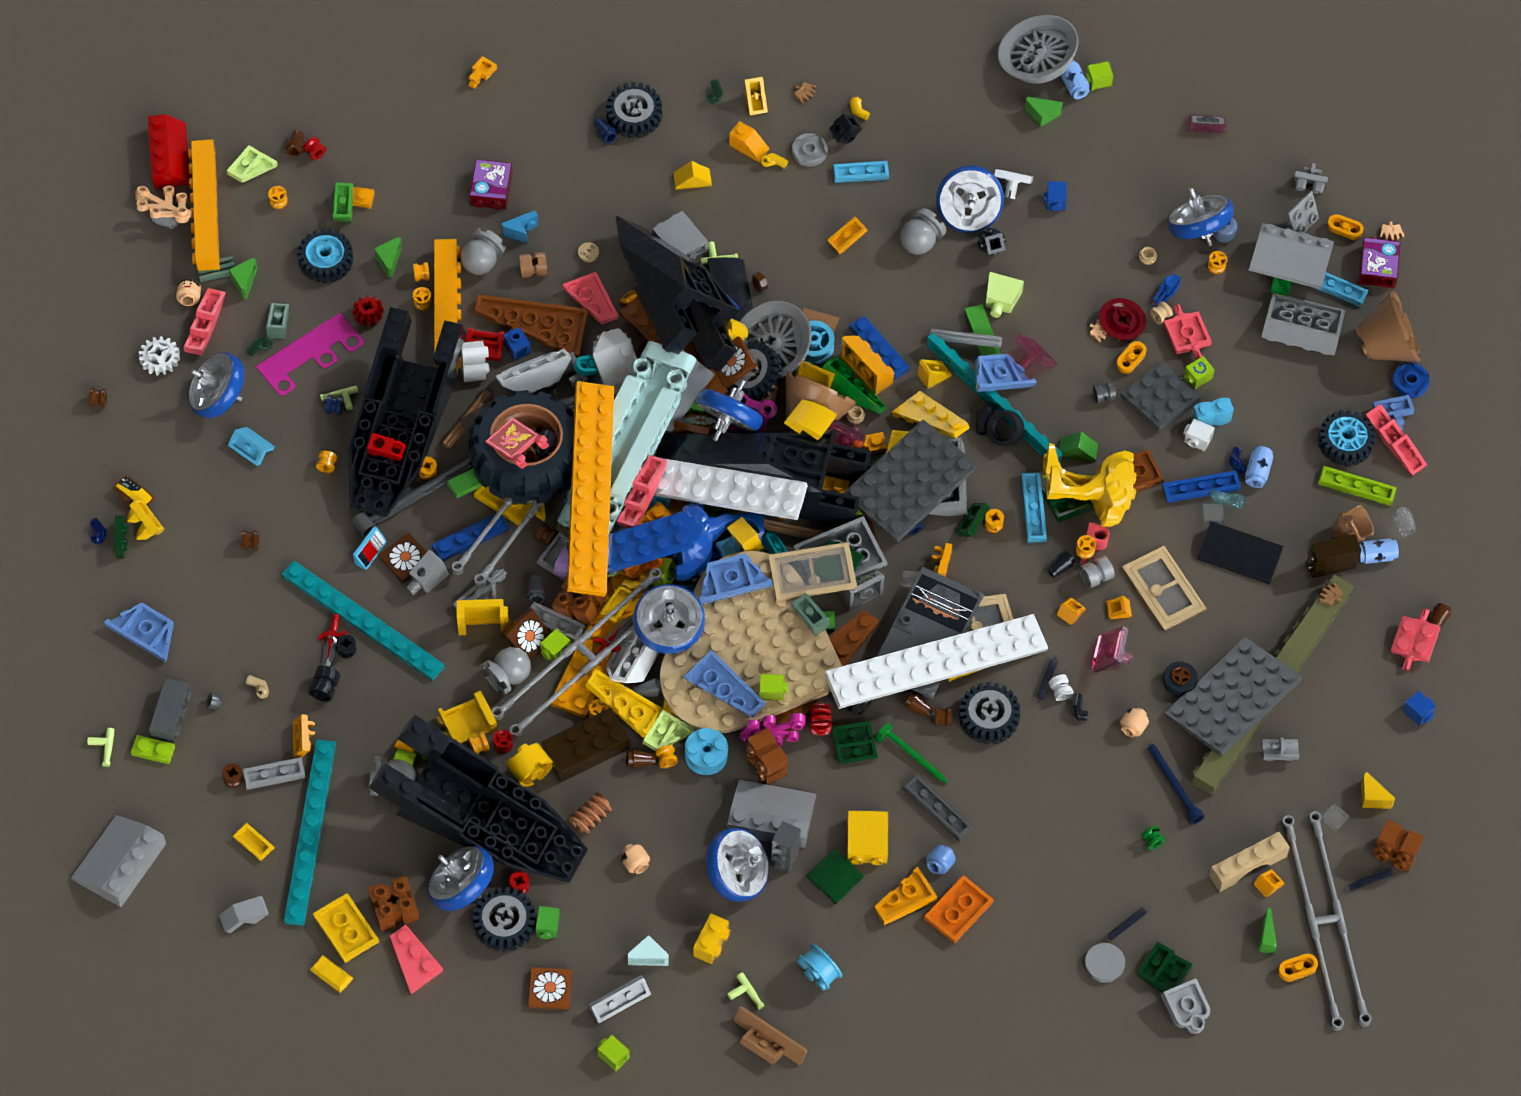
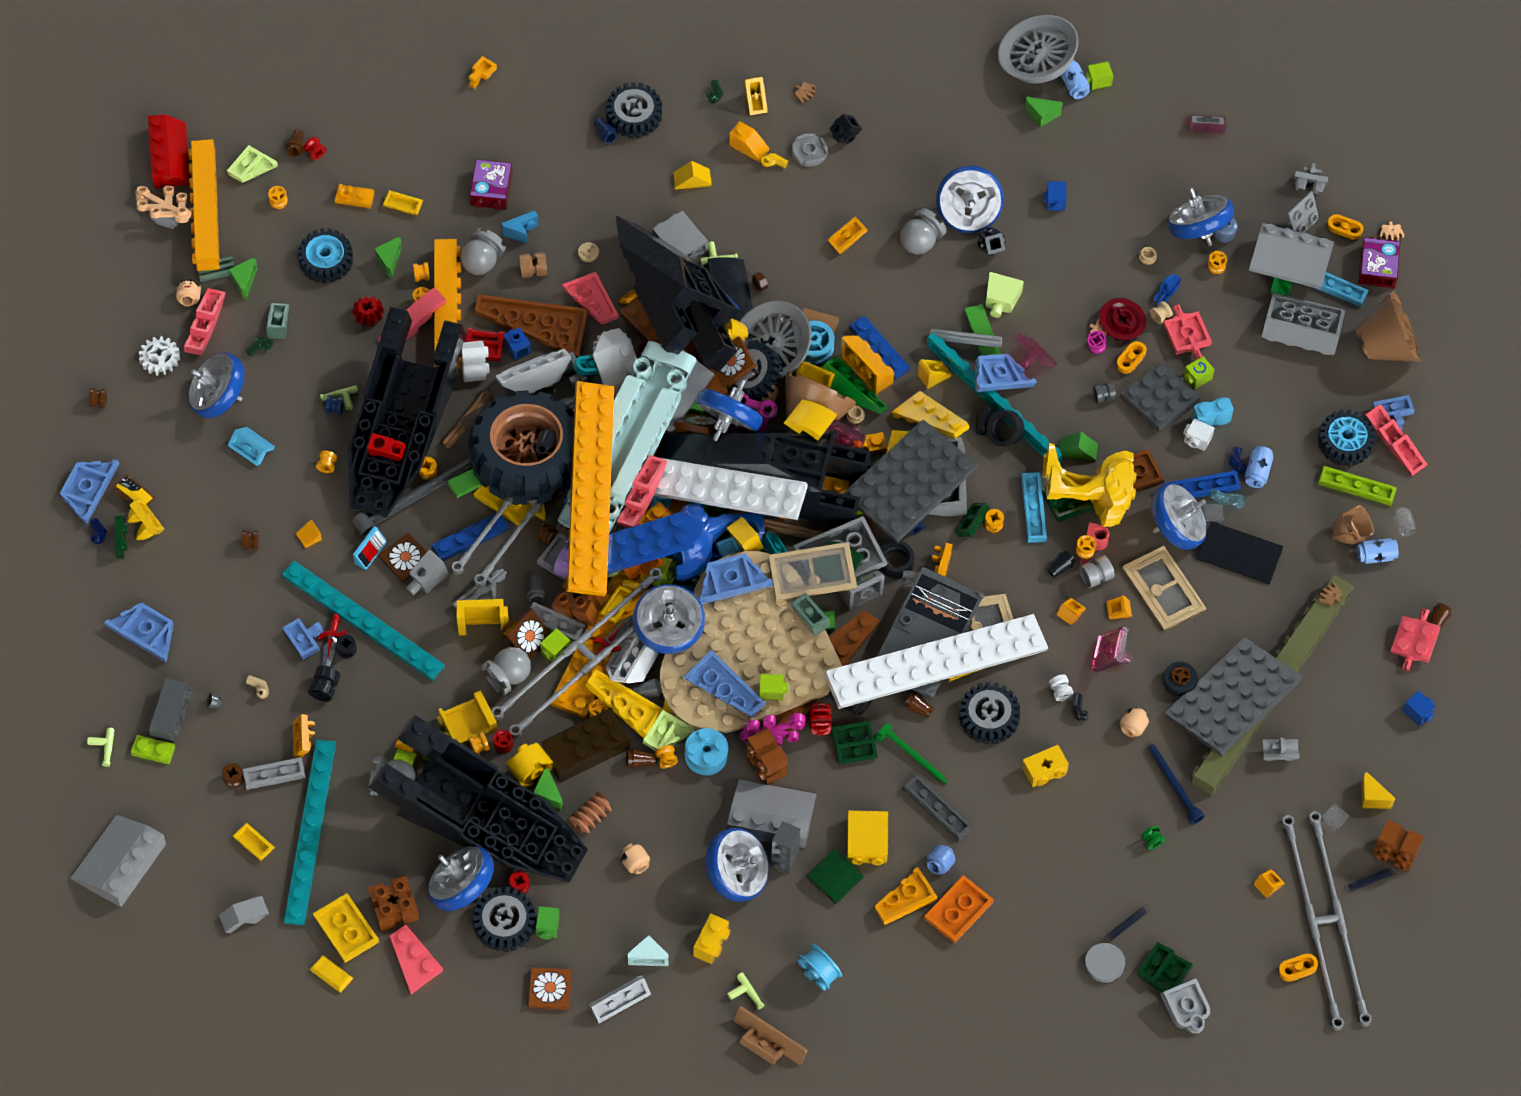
(86, 486): none -> medium blue wing
(303, 638): none -> medium blue plate
(307, 347): dark pink piece -> none
(309, 534): none -> light orange slope
(343, 202): bright green slope -> none
(402, 202): none -> yellow tile
(422, 310): none -> coral slope
(514, 439): flag -> none
(548, 791): none -> bright green slope
(613, 1052): lime brick -> none
(856, 109): yellow arm -> none
(861, 171): medium azure tile -> none
(903, 547): none -> black tyre
(942, 716): reddish brown wheel -> none
(1012, 181): white tile -> none
(1045, 766): none -> yellow brick
(1050, 677): dark blue piece -> none
(1096, 346): none -> dark pink wheel
(1178, 516): none -> wheel
(1235, 867): tan arch -> none
(1268, 939): bright green slope -> none
(1333, 556): dark brown brick -> none
(1415, 371): blue tile -> none

